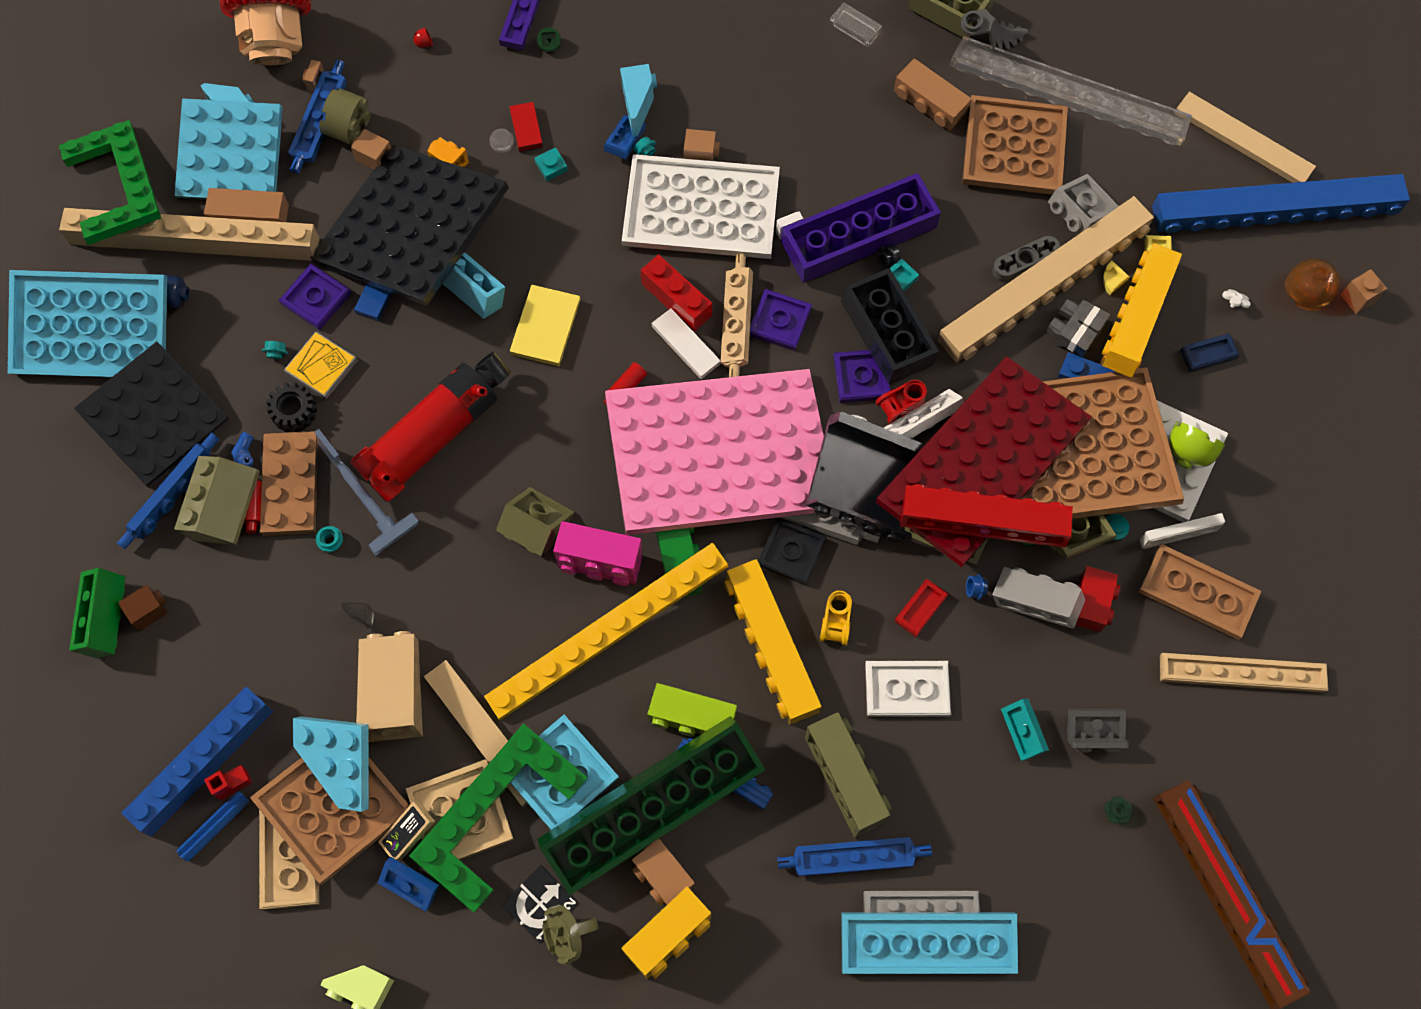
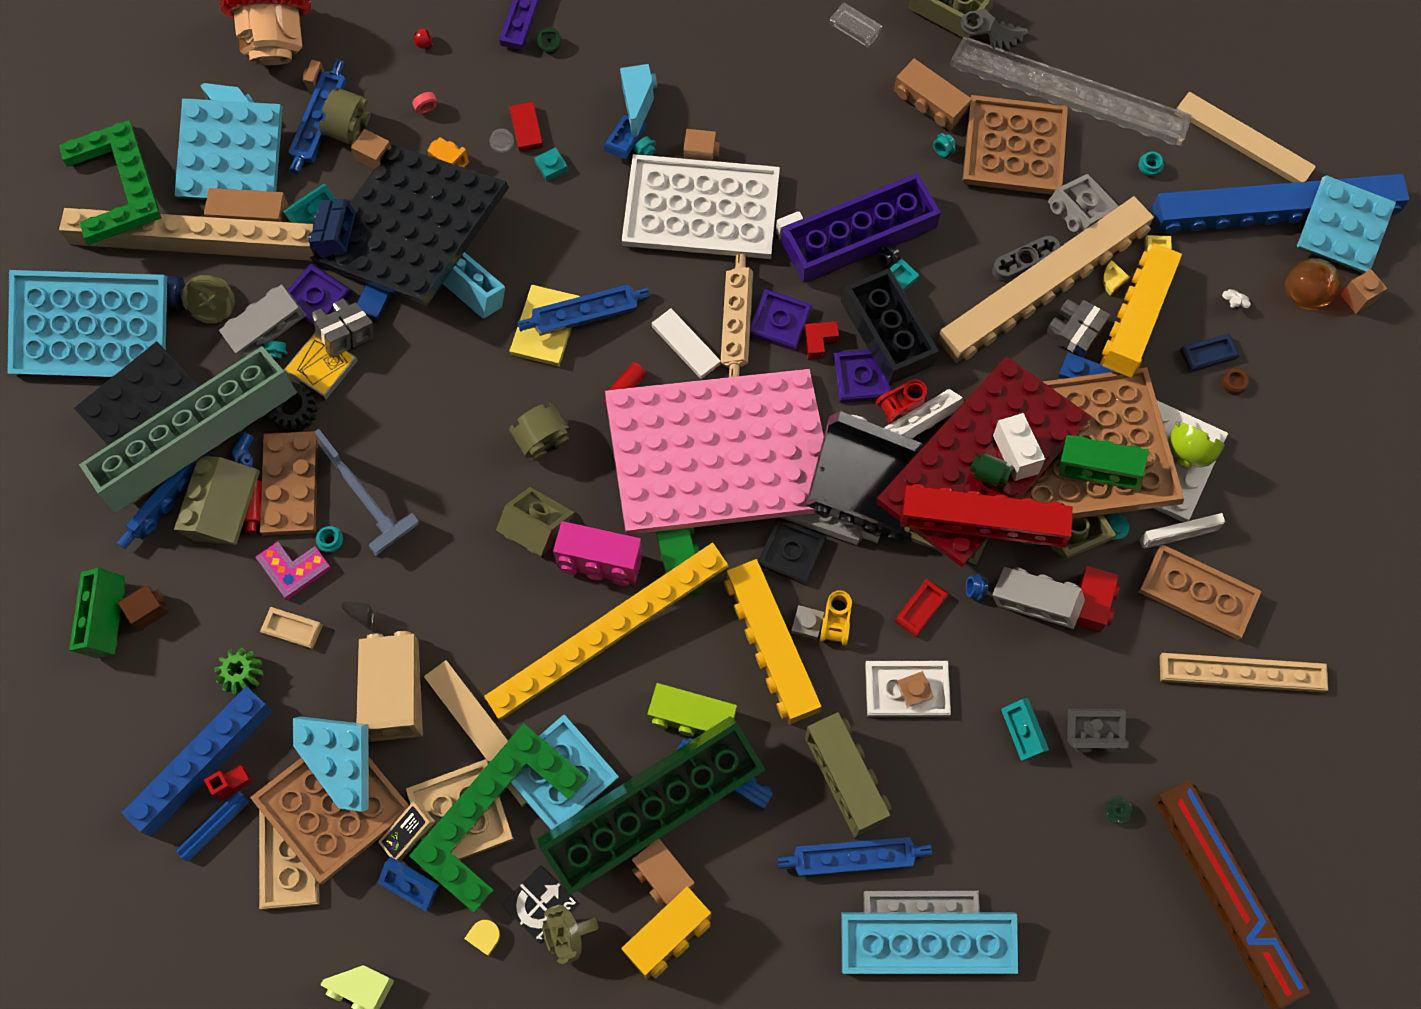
(187, 429): none -> sand green brick
(208, 299): none -> olive tile
(241, 661): none -> bright green gear
(262, 321): none -> light grey brick
(291, 575): none -> dark pink tile
(291, 628): none -> tan tile
(304, 209): none -> teal plate
(332, 227): none -> dark blue brick
(343, 327): none -> flat silver hips
(425, 102): none -> coral tile
(430, 426): red piece -> none
(484, 936): none -> light yellow tile
(540, 430): none -> olive brick
(583, 309): none -> blue plate
(676, 292): red brick -> none
(807, 622): none -> light grey plate
(817, 335): none -> red piece
(915, 689): none -> medium nougat plate
(944, 145): none -> teal plate
(991, 470): none -> dark green brick
(1019, 446): none -> white brick
(1103, 462): none -> green brick
(1151, 158): none -> teal plate
(1235, 381): none -> reddish brown tile
(1346, 224): none -> medium azure plate

